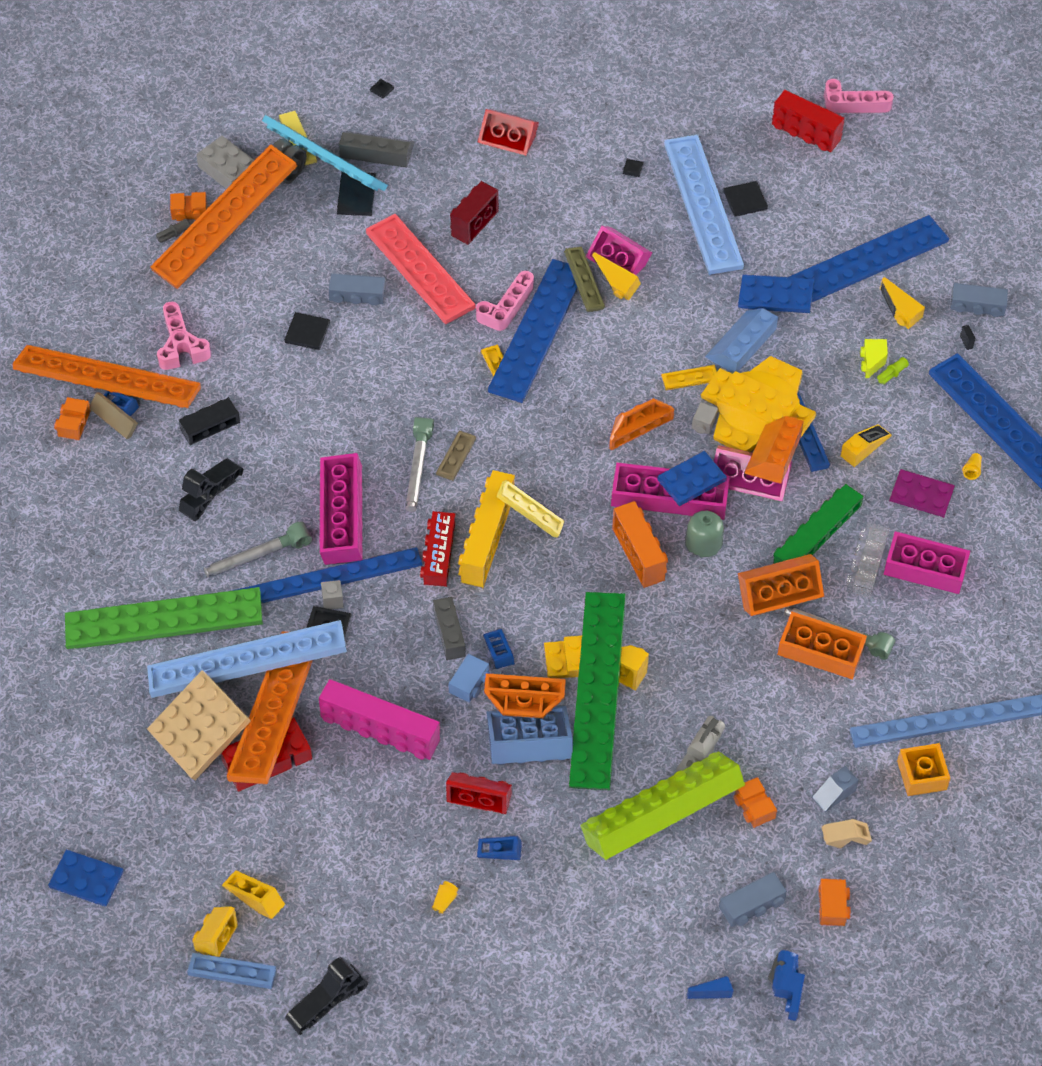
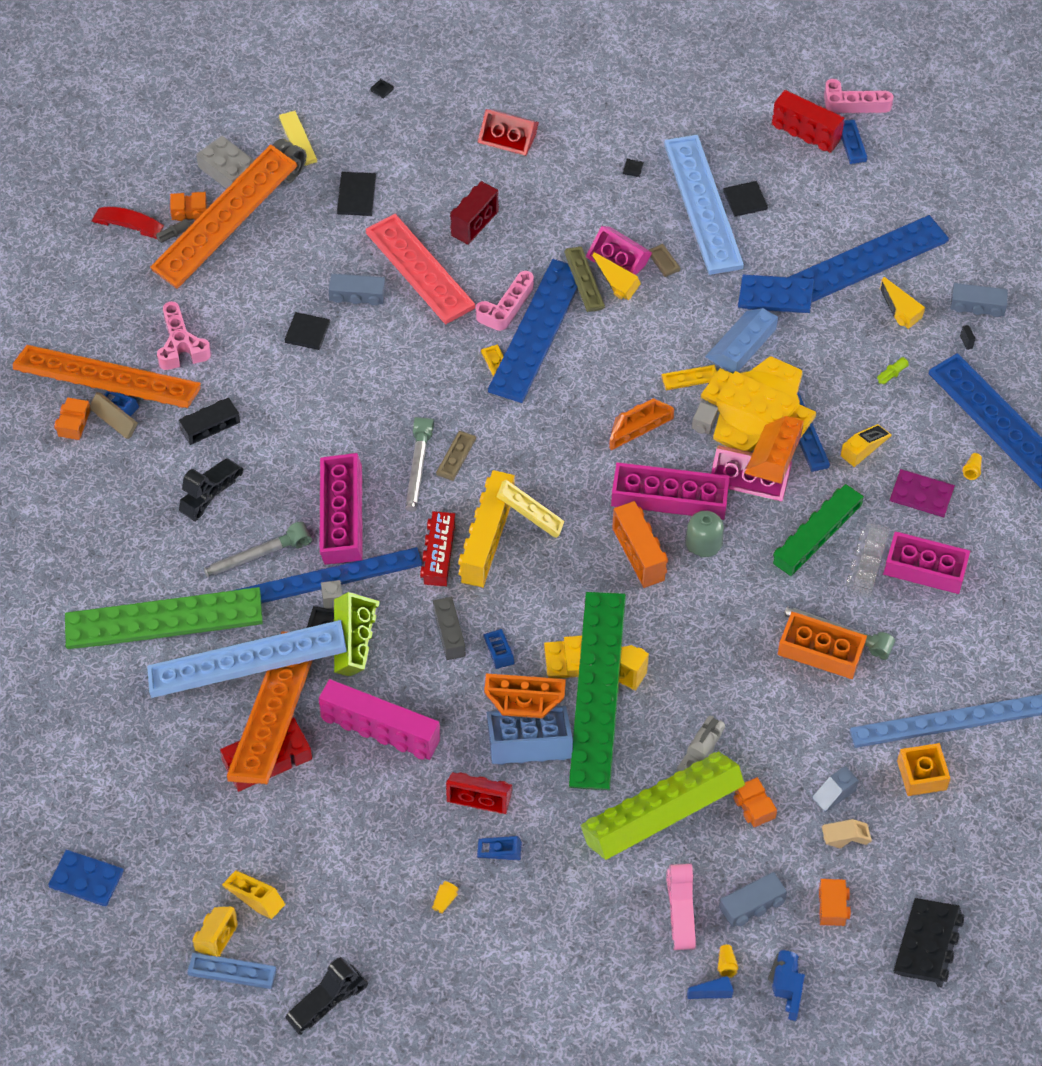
(128, 219): none -> red slope
(198, 725): tan plate -> none
(324, 154): medium azure plate -> none
(357, 617): none -> lime wedge
(375, 149): dark grey slope -> none
(469, 678): medium blue brick -> none
(664, 260): none -> dark tan tile
(680, 891): none -> bright pink beam
(691, 478): blue plate -> none
(727, 962): none -> yellow cone
(781, 585): orange brick -> none
(853, 143): none -> blue plate
(874, 354): neon yellow slope -> none
(929, 941): none -> black bracket

